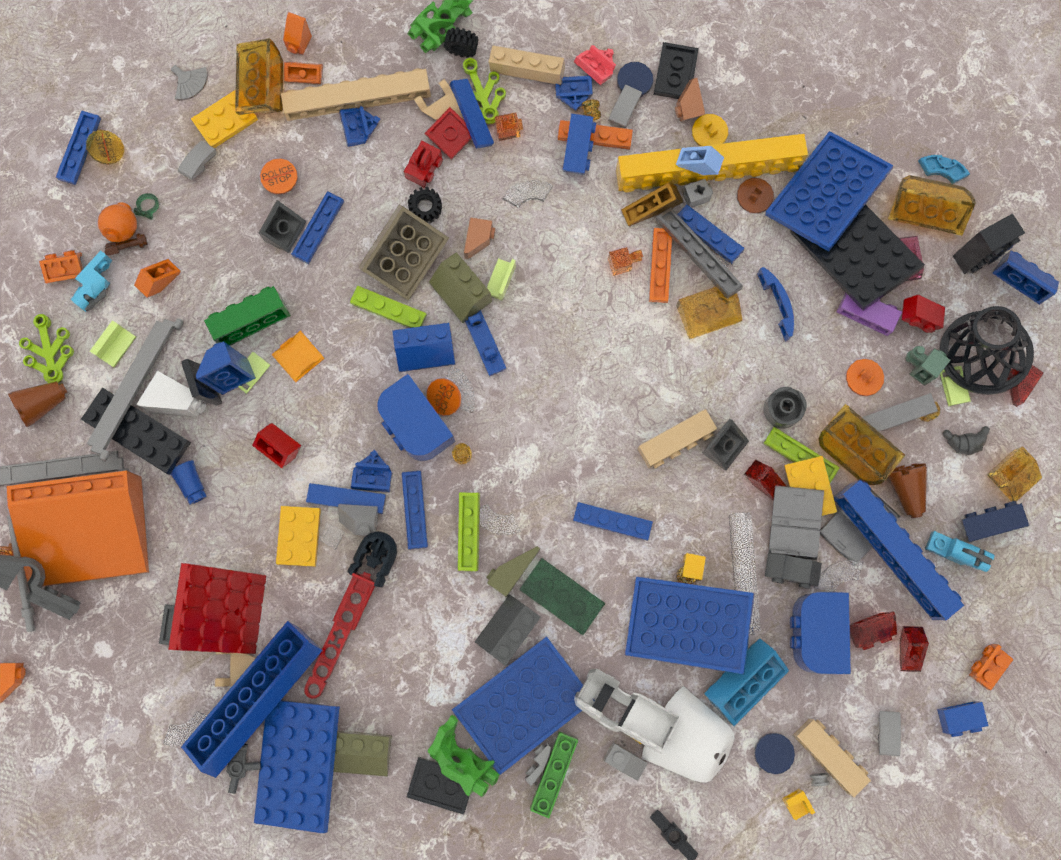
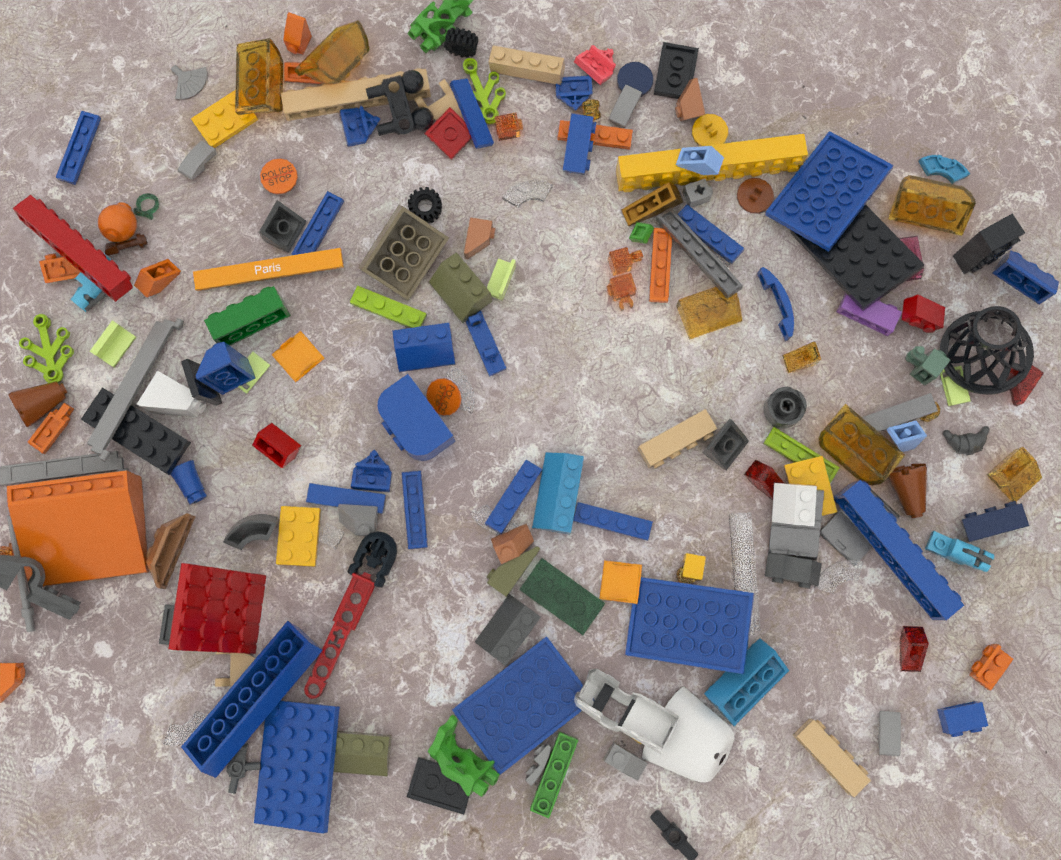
(51, 428): none -> orange hinge
(73, 247): none -> red brick
(105, 147): clear yellow piece -> none
(167, 548): none -> medium nougat wedge
(250, 528): none -> dark grey brick
(268, 269): none -> light orange tile
(336, 54): none -> clear yellow windscreen
(411, 83): none -> black piece
(423, 164): red brick -> none
(463, 450): clear yellow wheel -> none
(468, 531): lime plate -> none
(512, 543): none -> nougat slope
(513, 497): none -> blue plate
(558, 492): none -> dark azure slope
(620, 582): none -> light orange piece
(622, 288): none -> clear orange brick
(641, 233): none -> bright green tile
(774, 753): dark blue tile -> none
(794, 504): none -> white slope
(798, 804): yellow panel -> none
(802, 357): none -> clear yellow slope
(819, 779): light grey bush -> none
(821, 633): blue brick -> none
(865, 377): orange piece -> none
(874, 629): clear red slope -> none
(907, 435): none -> light blue slope

